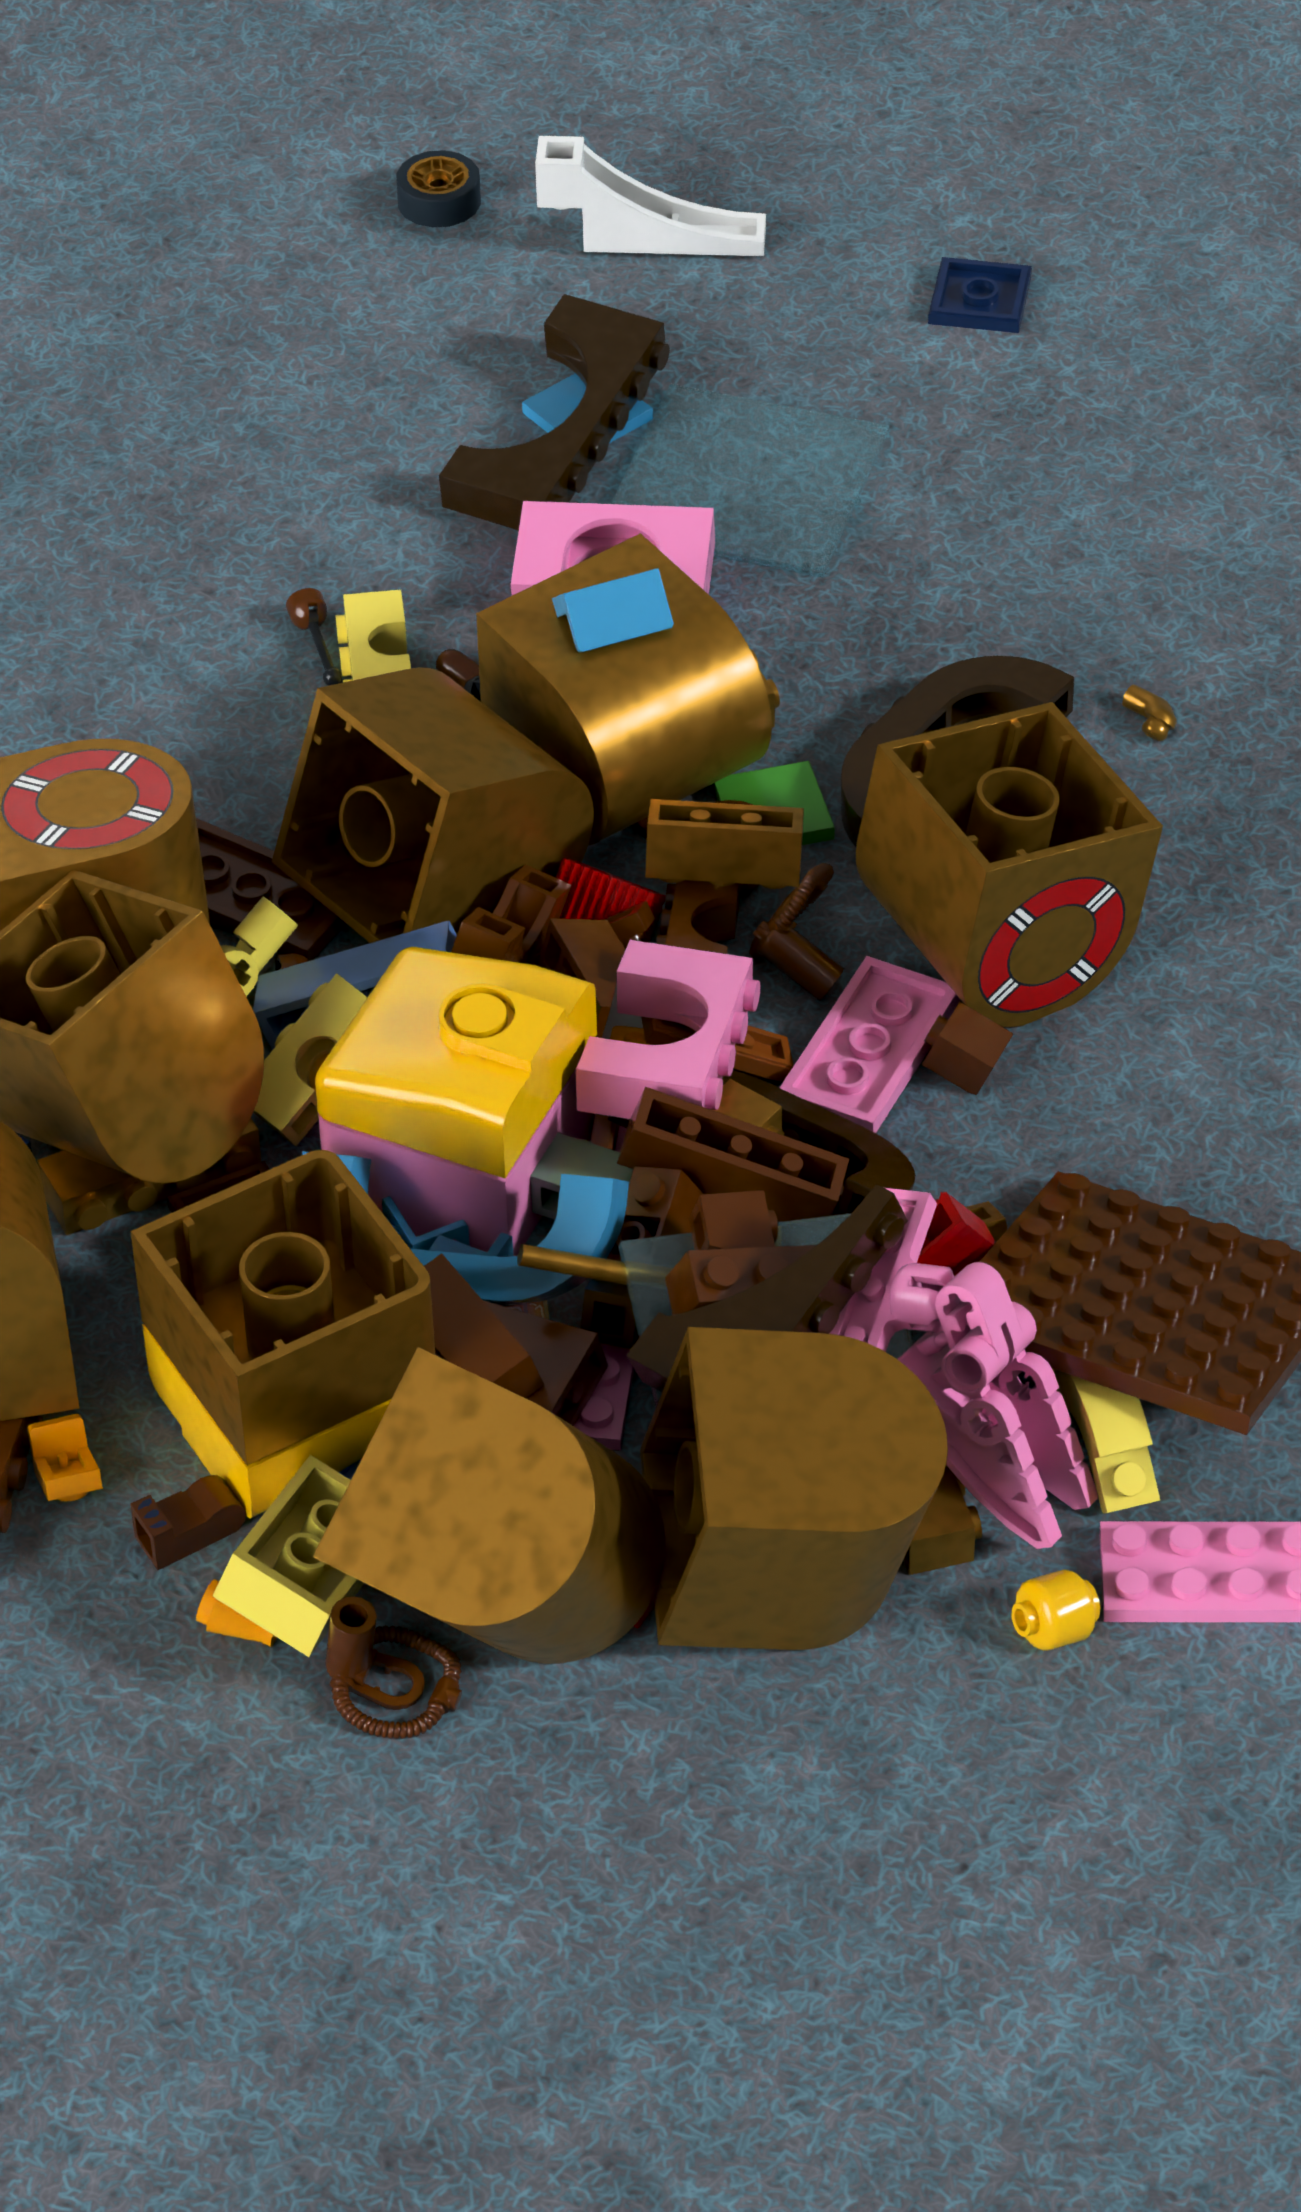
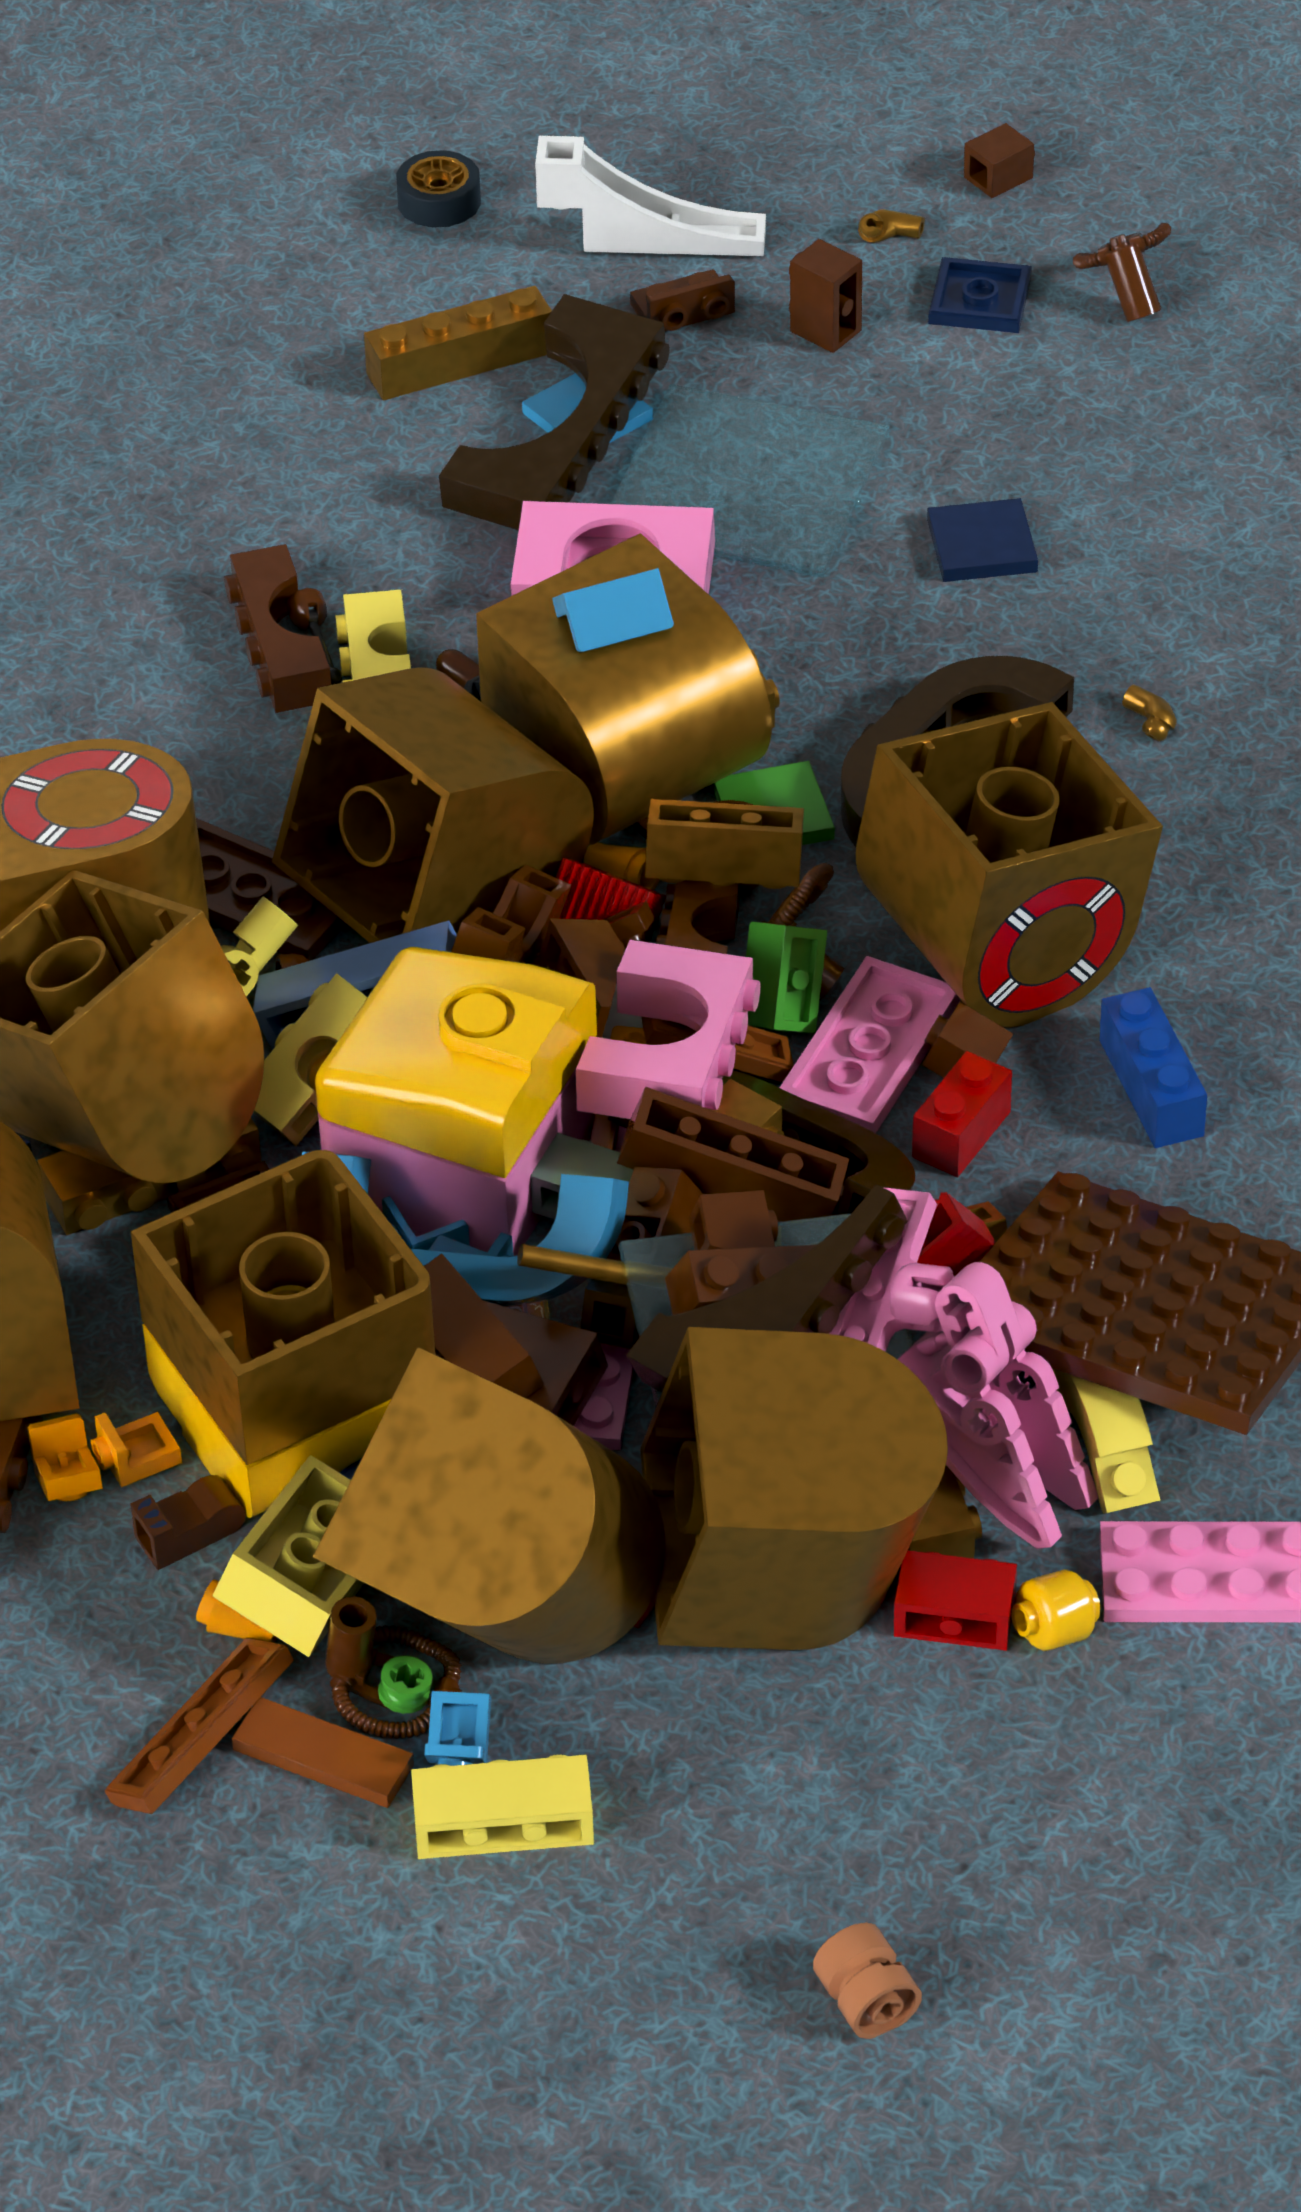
(135, 1448): none -> light orange bracket
(198, 1725): none -> dark orange tile
(288, 662): none -> reddish brown arch
(323, 1752): none -> dark orange tile
(414, 1674): none -> bright green bush
(457, 342): none -> pearl gold brick
(458, 1728): none -> dark azure bracket
(502, 1806): none -> light yellow brick
(621, 861): none -> light orange cone
(686, 299): none -> reddish brown bracket
(790, 975): none -> bright green panel
(825, 295): none -> reddish brown brick
(866, 1980): none -> nougat wheel
(886, 224): none -> pearl gold arm
(955, 1600): none -> red brick
(961, 1113): none -> red brick
(982, 540): none -> dark blue tile
(999, 160): none -> reddish brown brick
(1129, 269): none -> reddish brown piece
(1153, 1067): none -> blue brick

